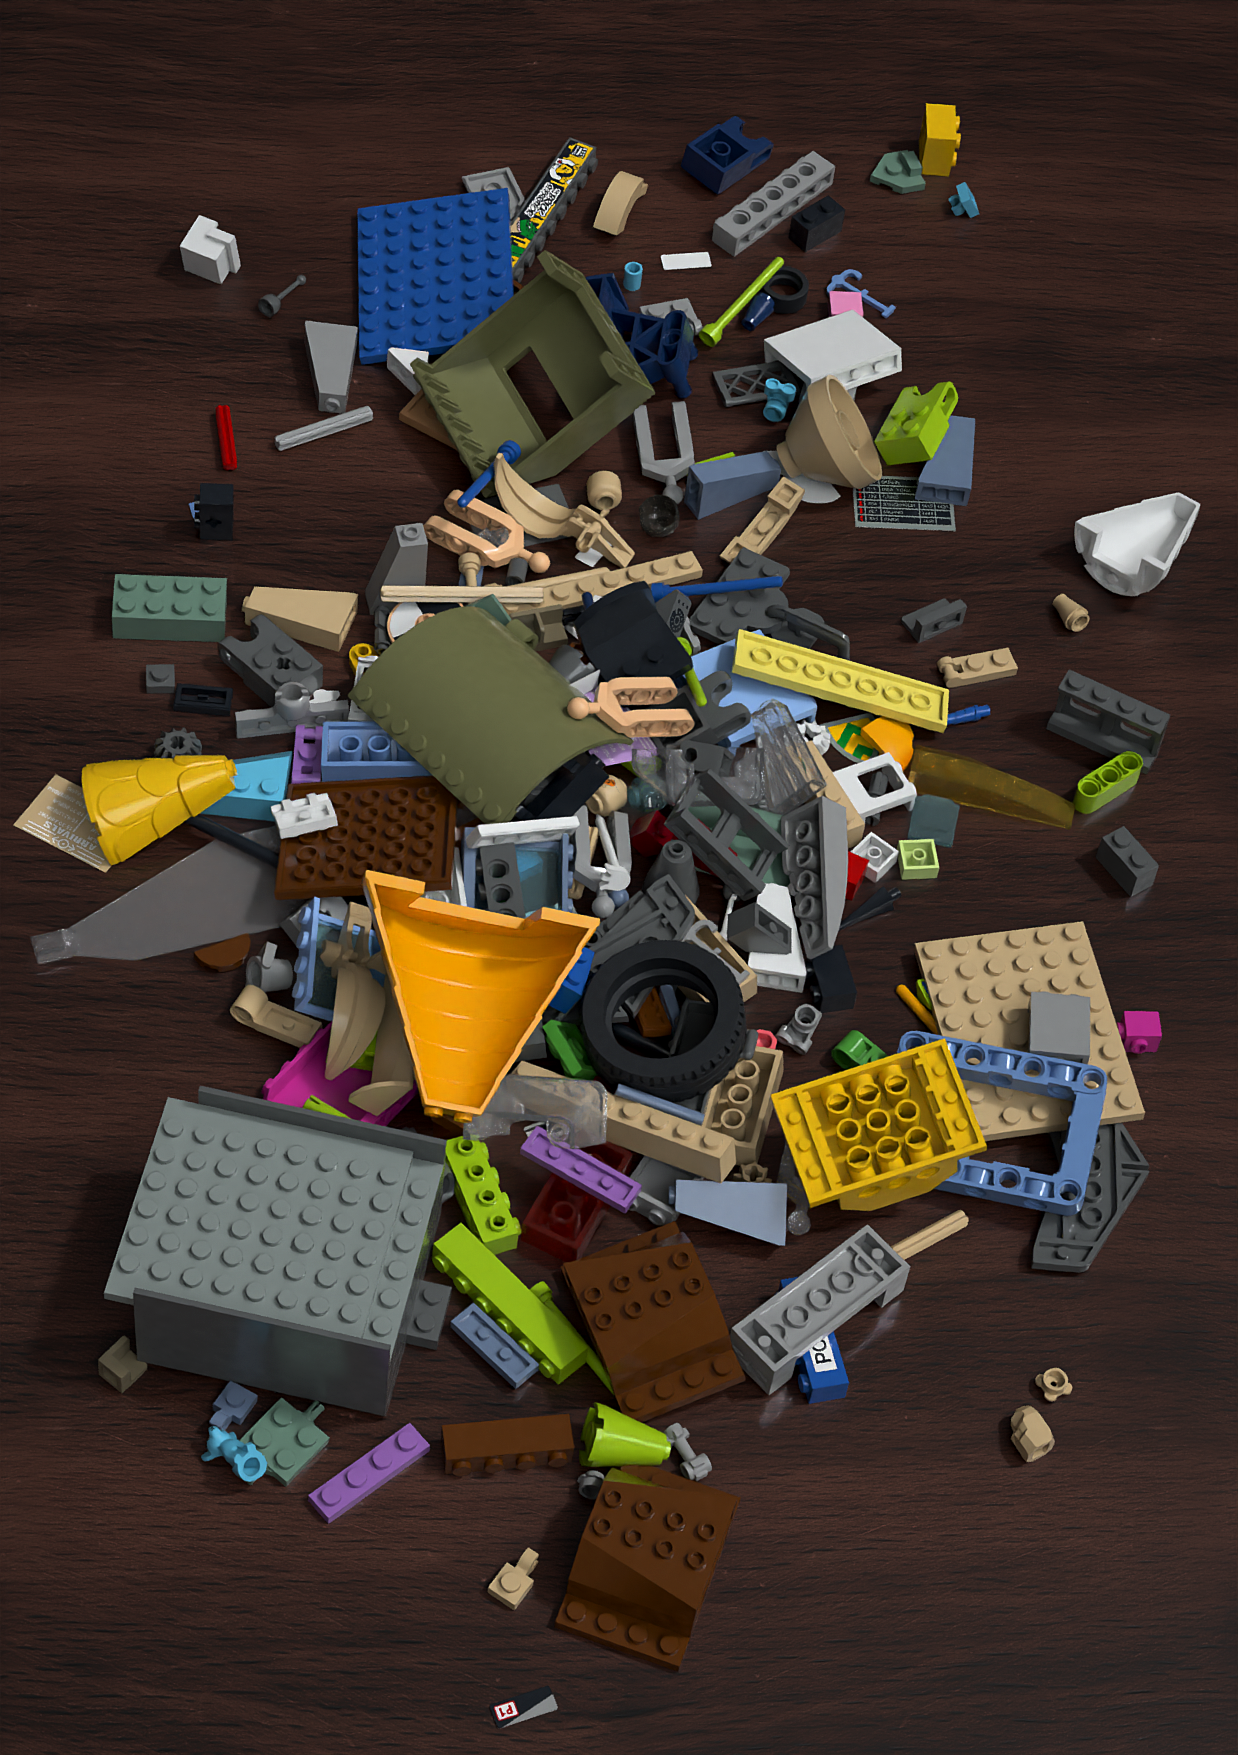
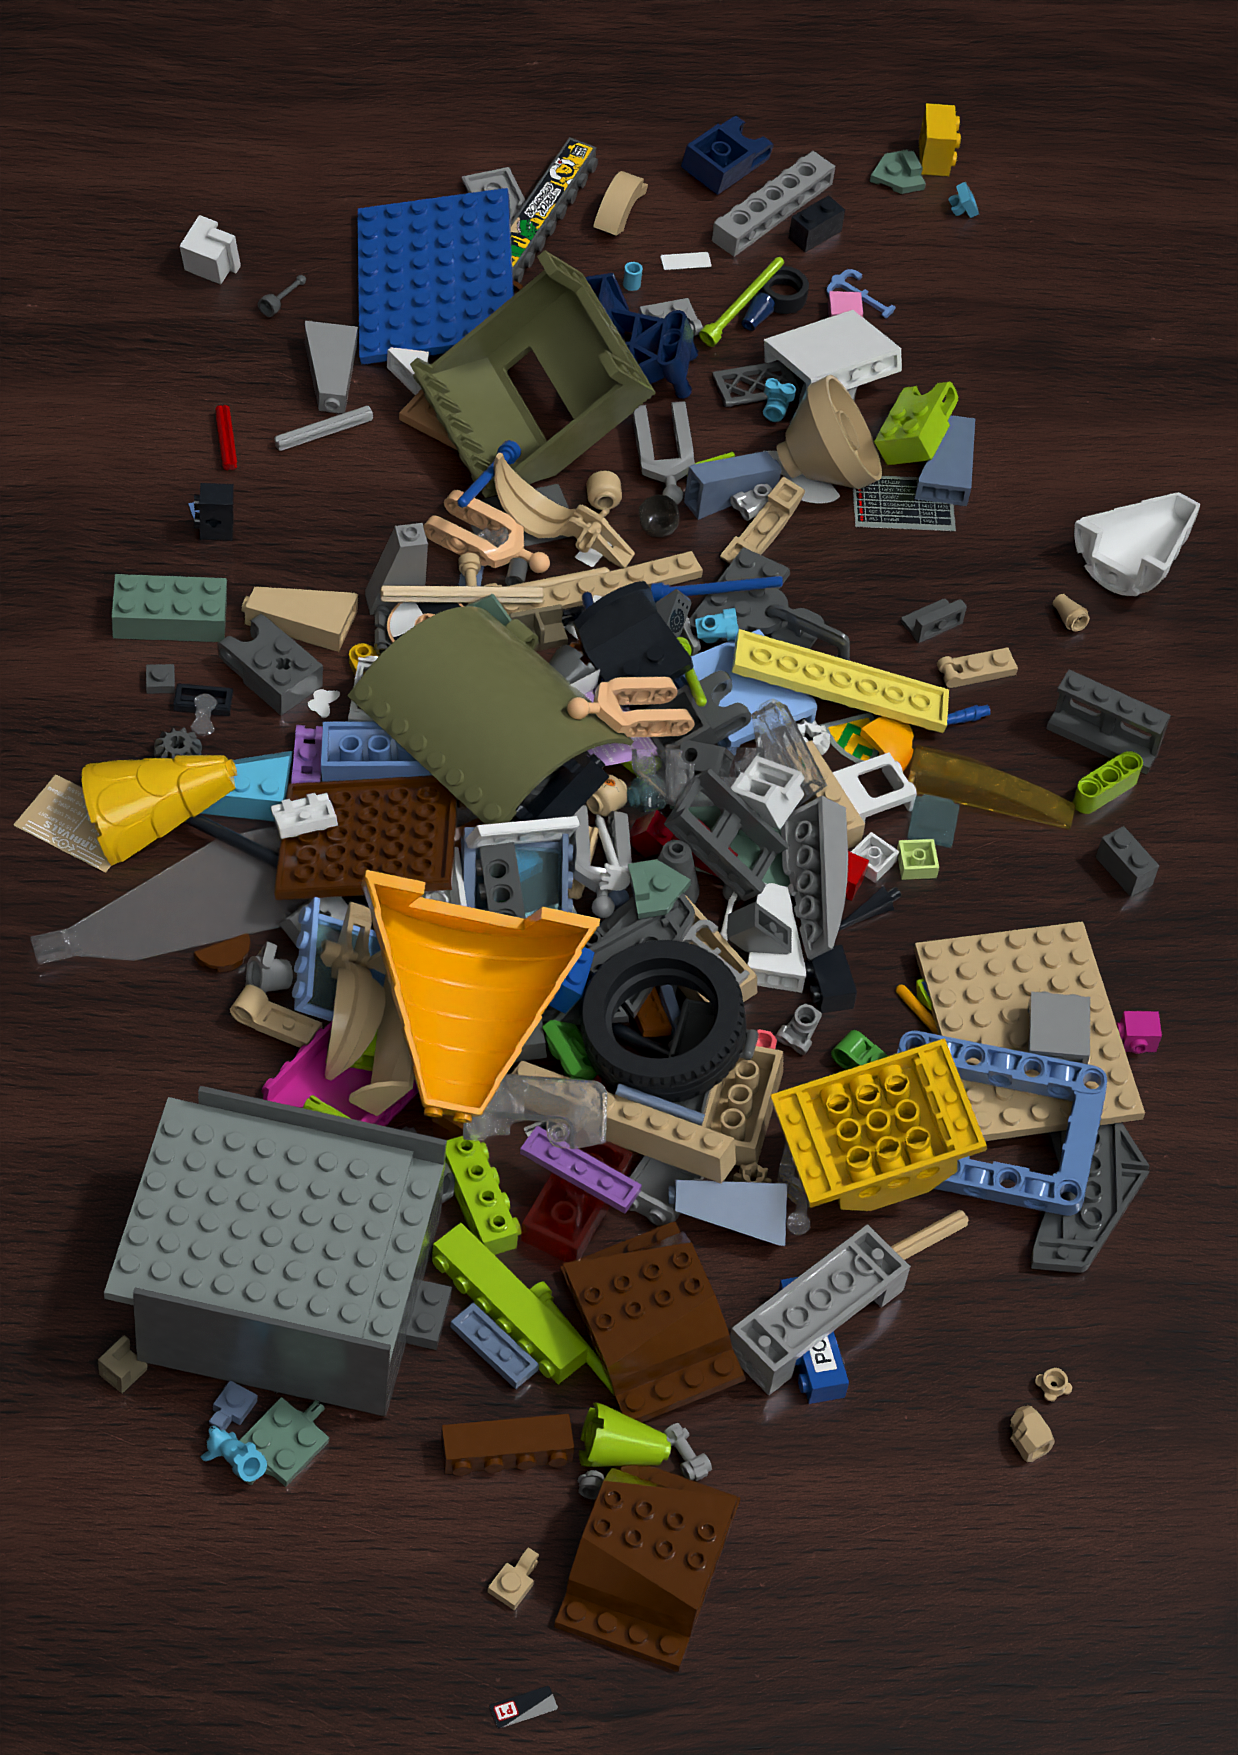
(204, 704): none -> clear piece
(290, 709): light grey plate -> none
(368, 1473): medium lavender plate -> none
(655, 887): none -> sand green plate
(724, 626): none -> medium azure plate
(752, 501): none -> light grey plate
(770, 790): none -> white plate
(877, 788): dark grey axle -> none

